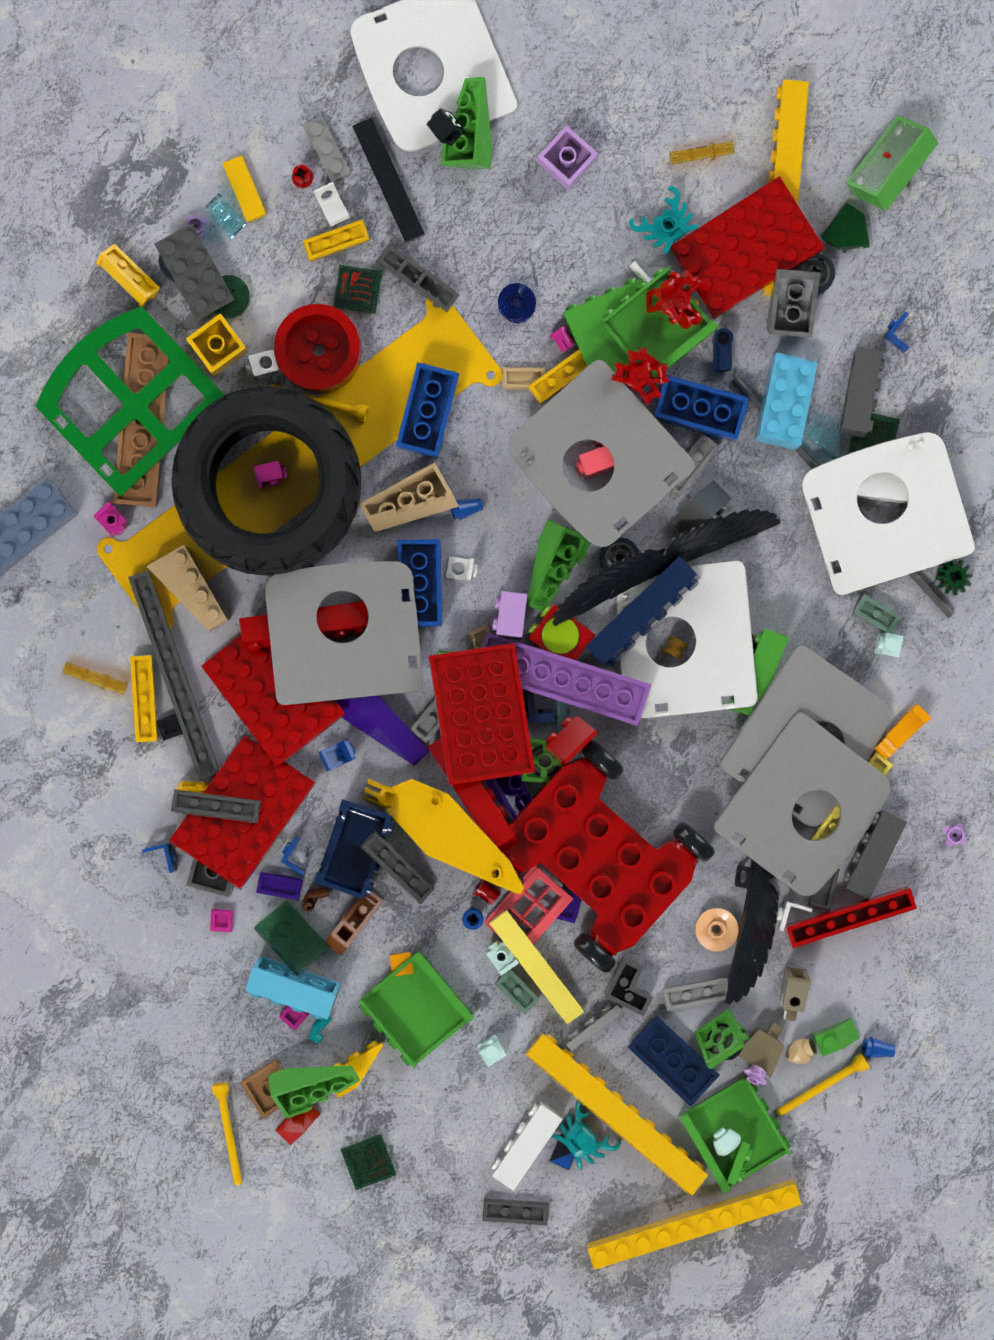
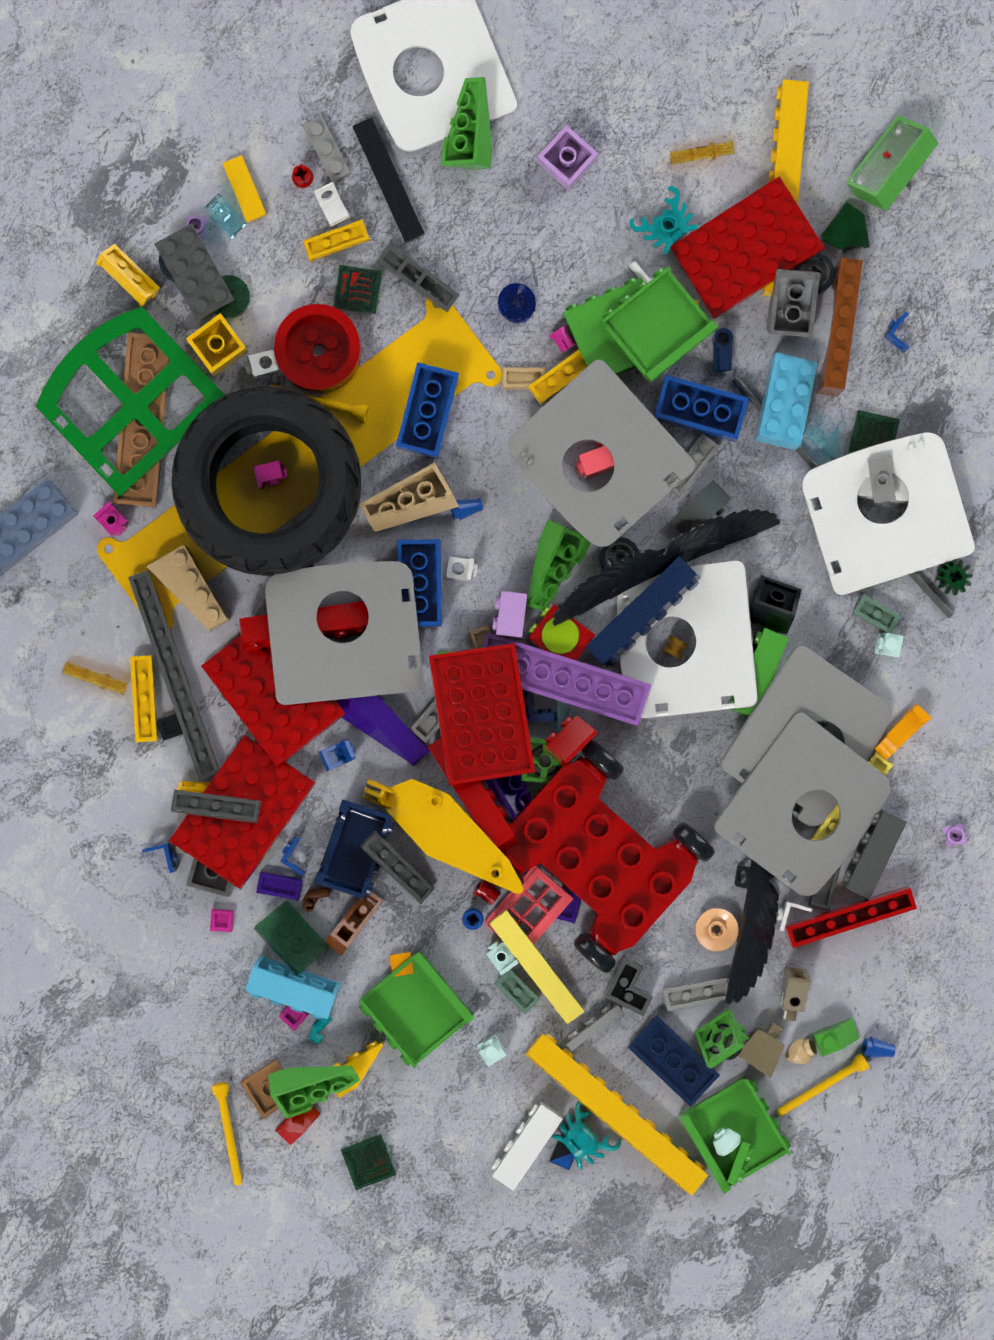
(445, 126): black brick -> none
(515, 1211): dark grey tile -> none
(640, 375): red piece -> none
(676, 300): red piece -> none
(693, 1224): yellow brick -> none
(756, 1075): lavender plate -> none
(774, 604): none -> black slope
(835, 365): none -> dark orange arch
(861, 391): dark grey brick -> none
(881, 479): none -> light grey plate

